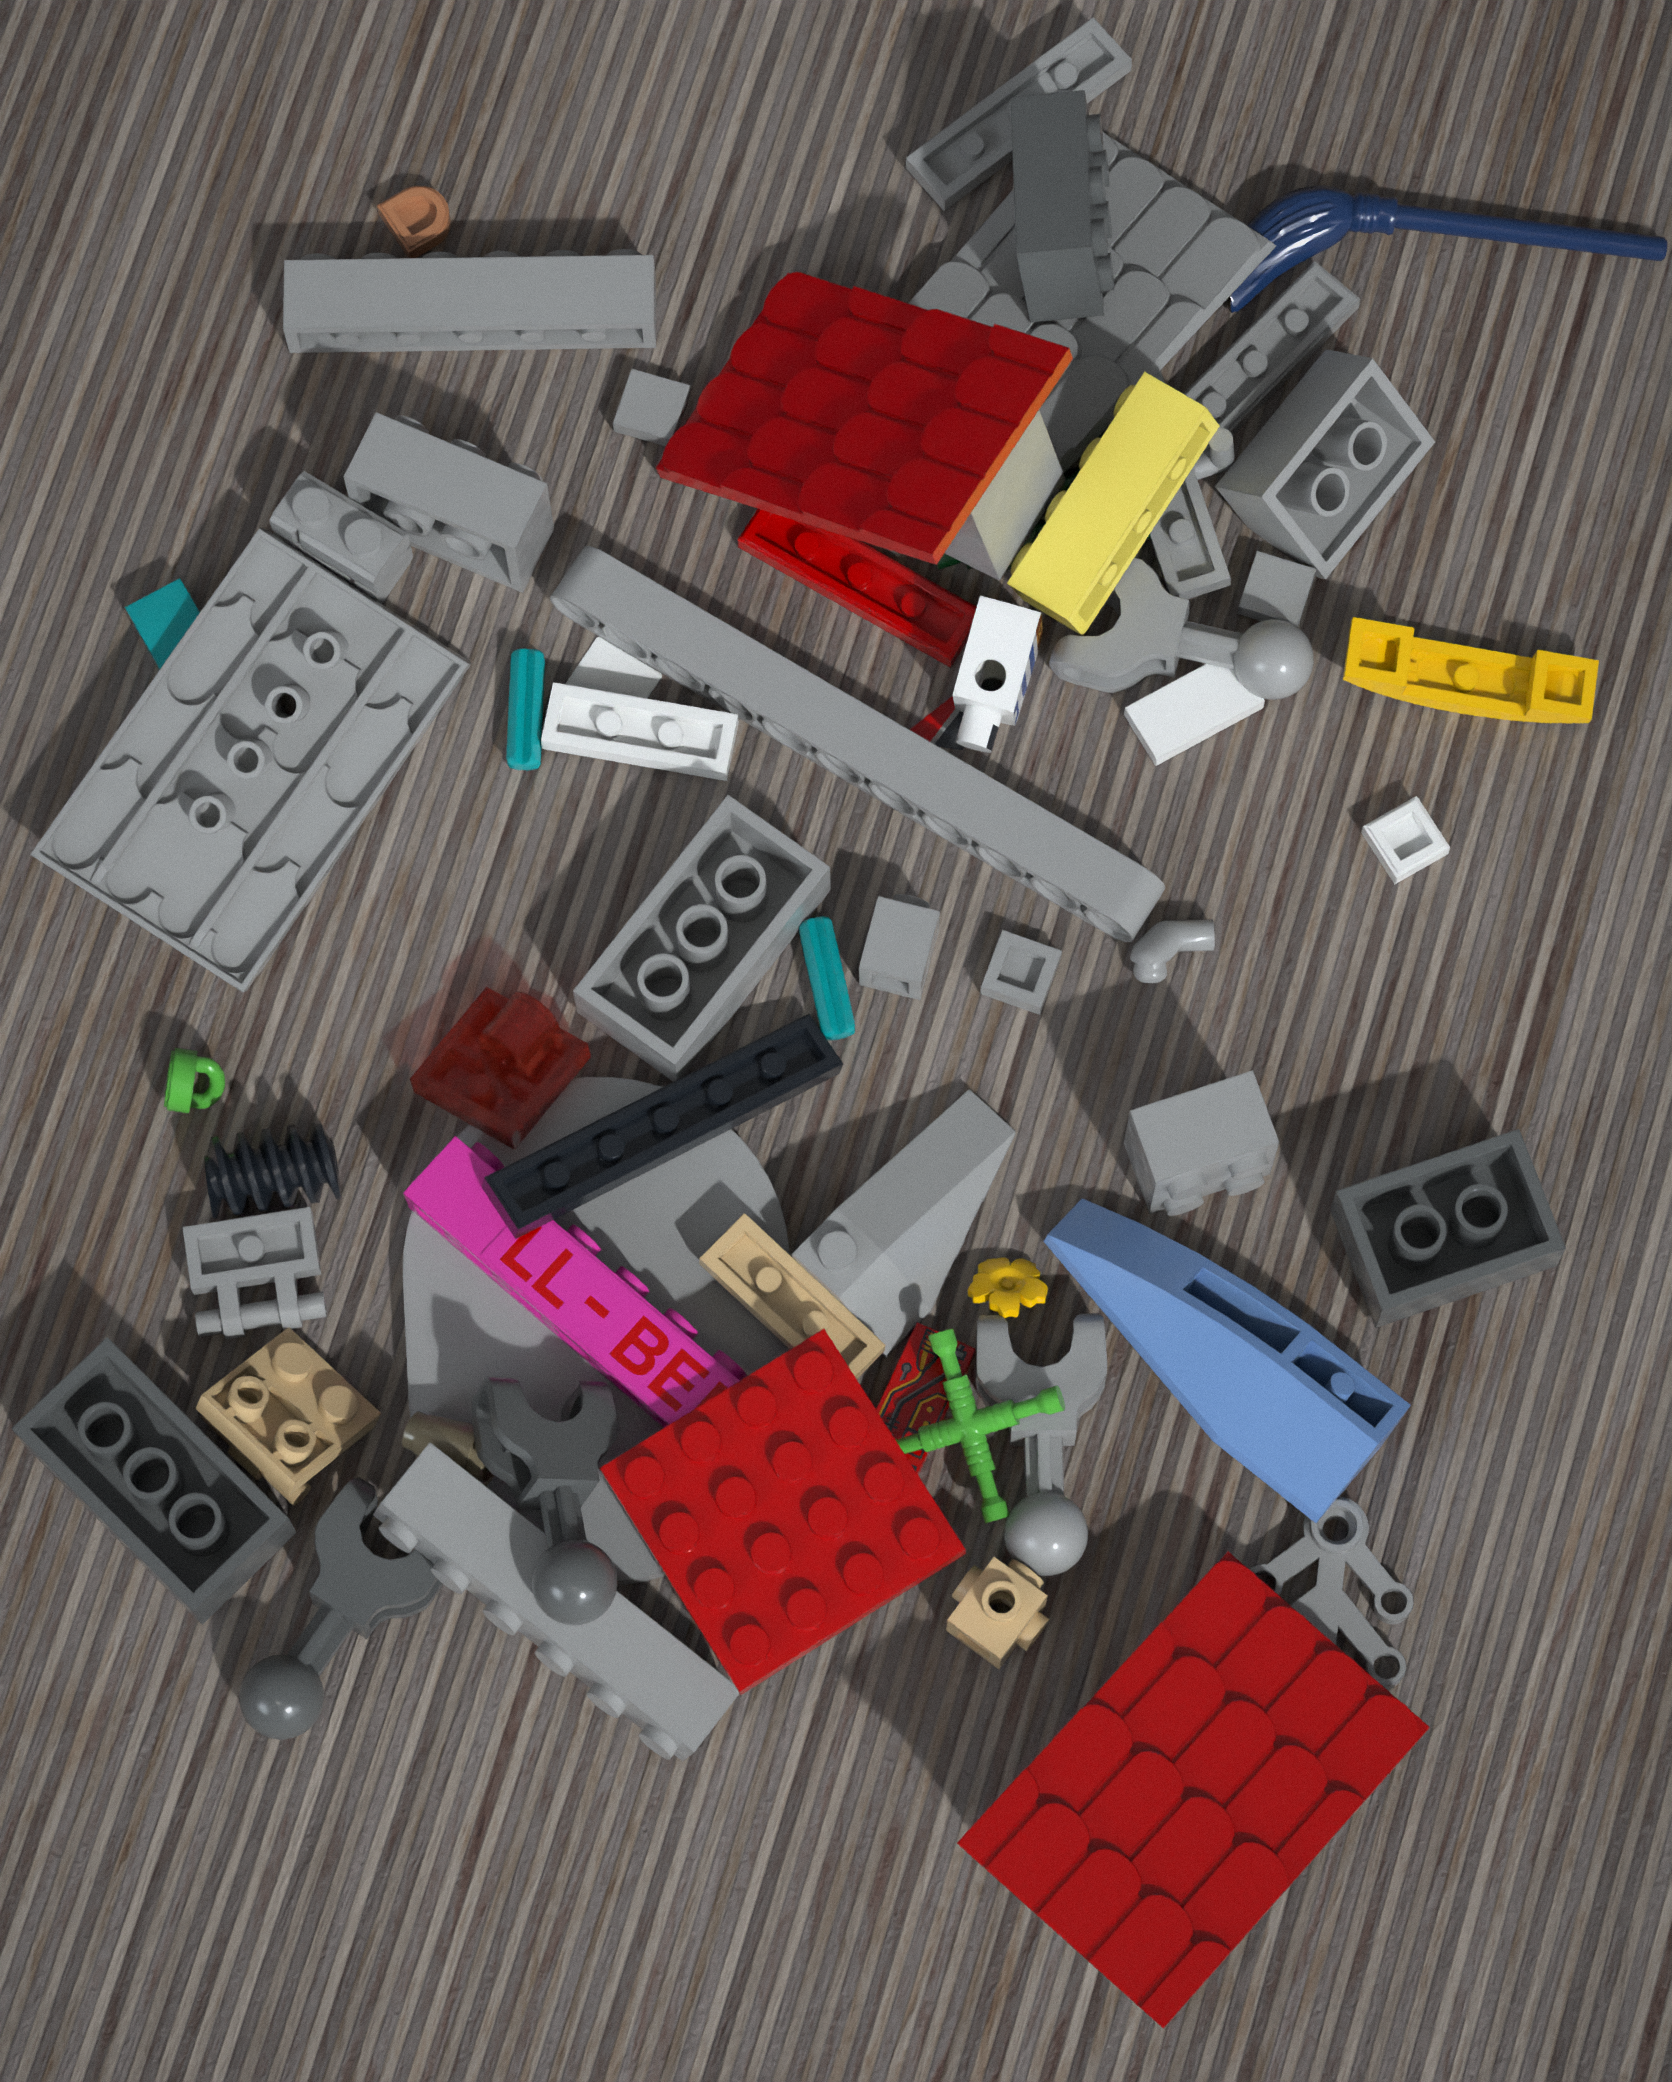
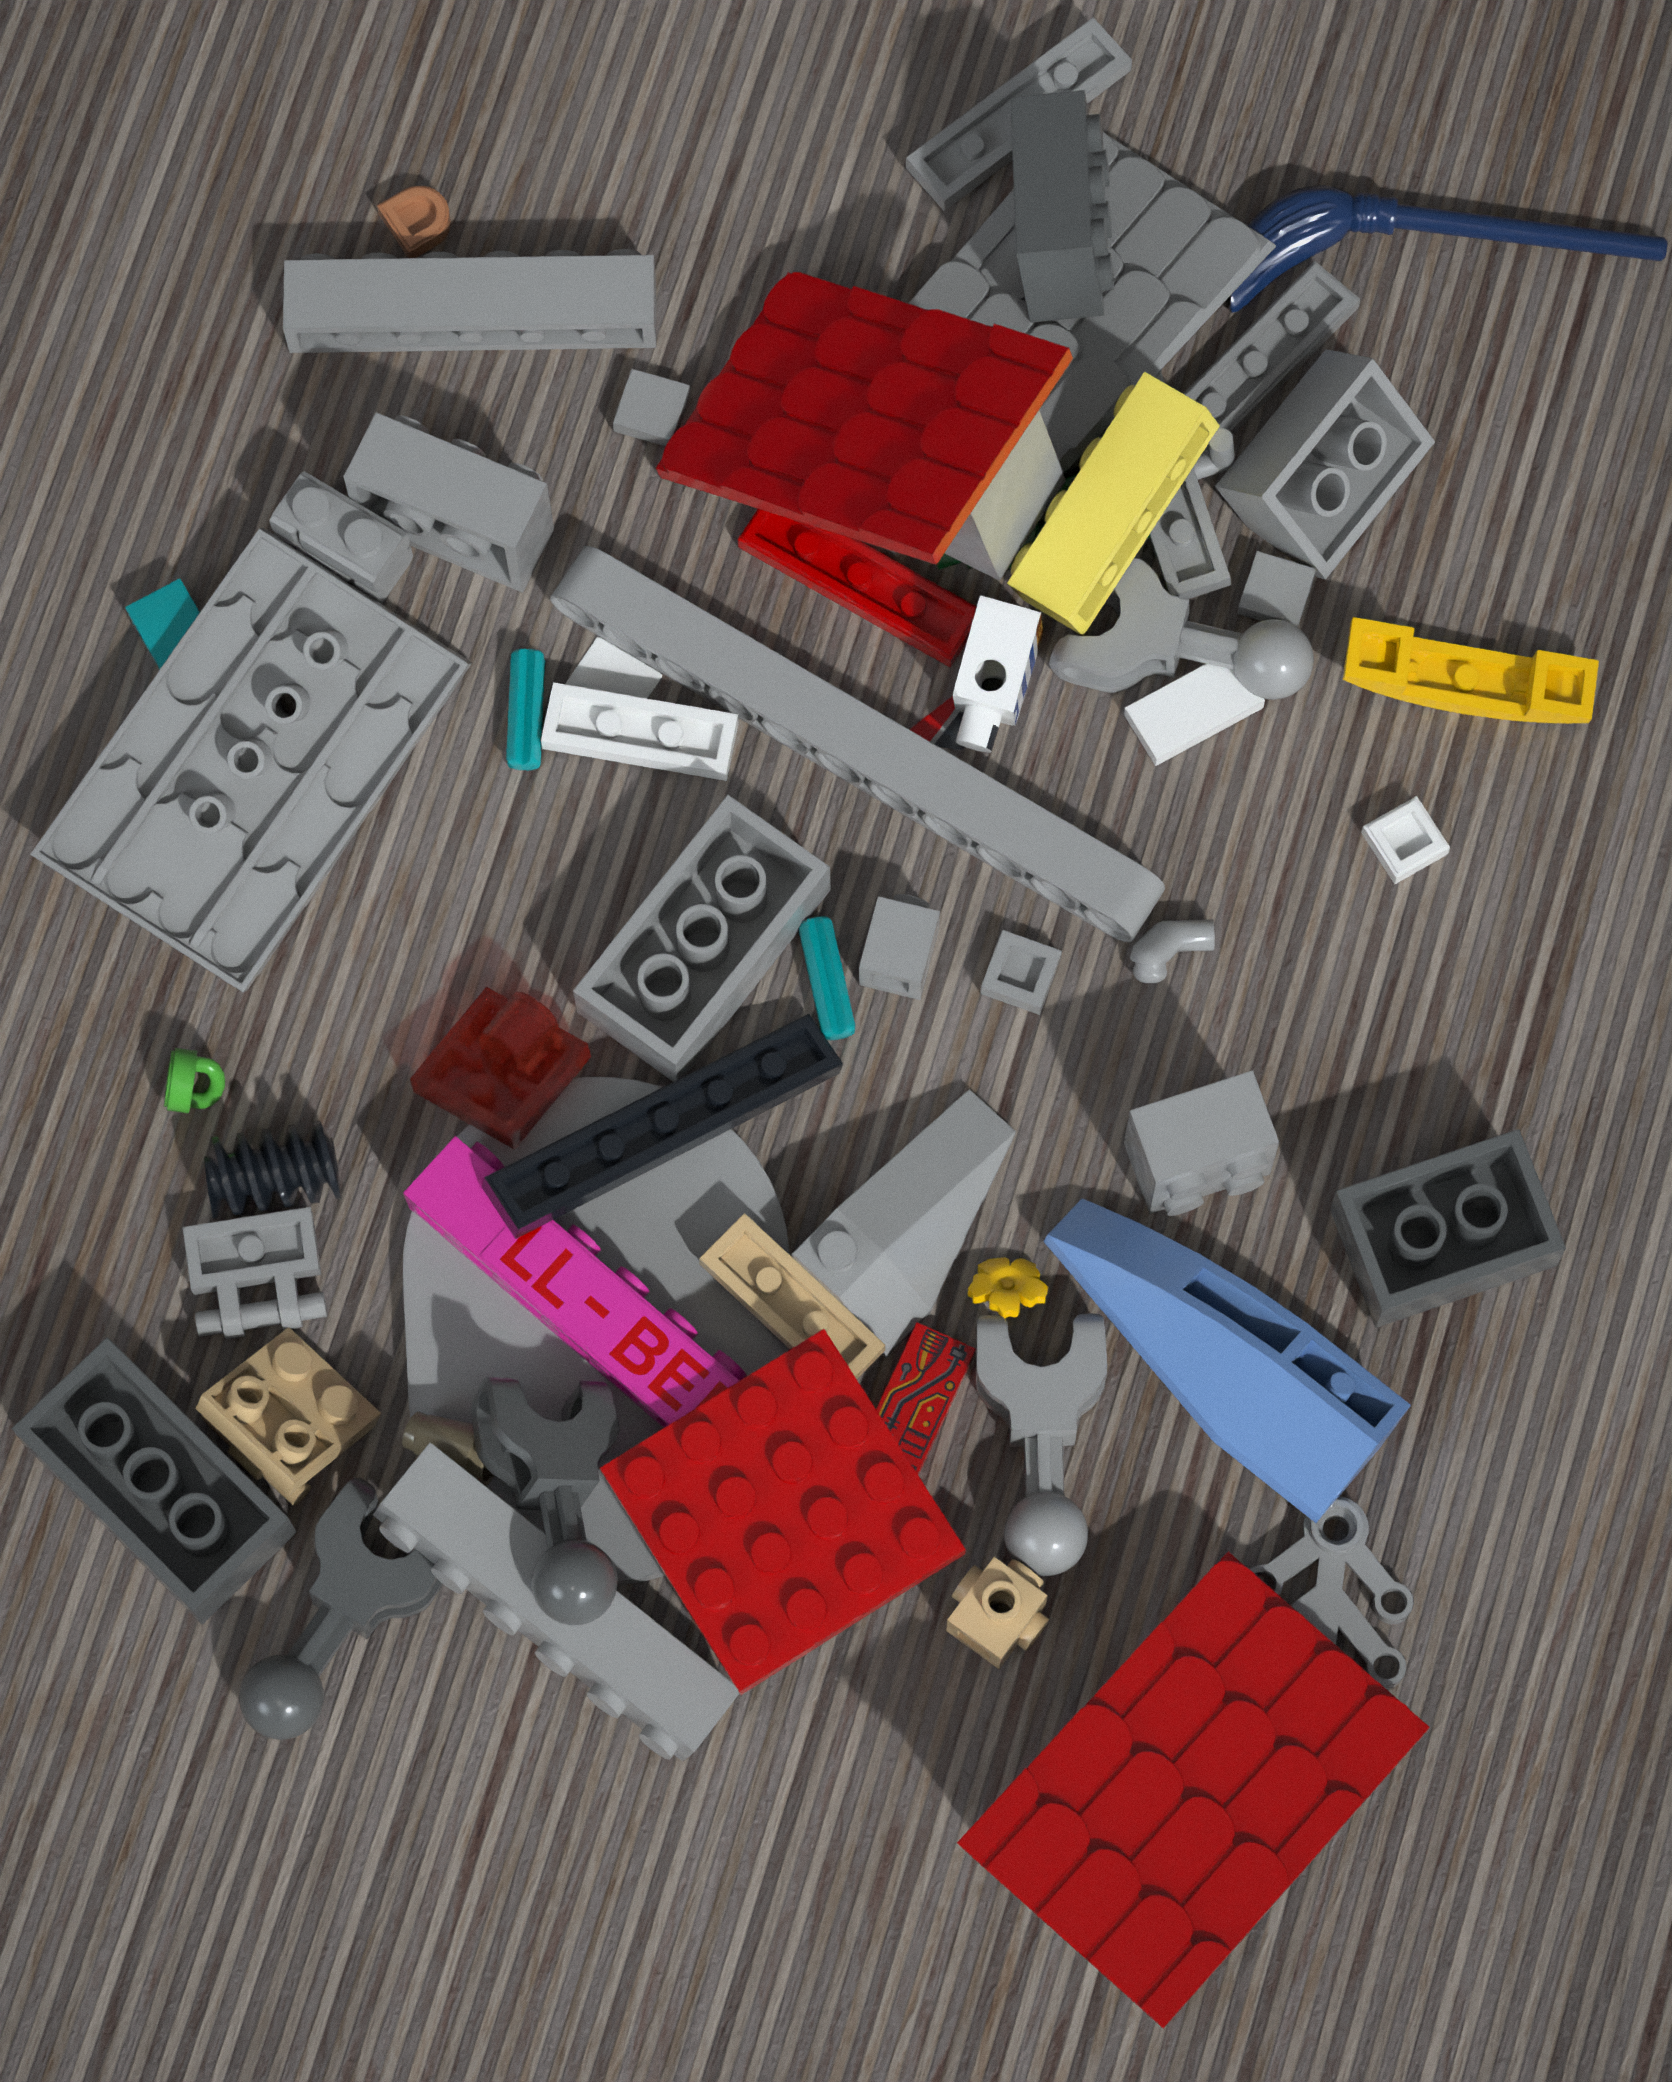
(972, 1424): bright green piece -> none

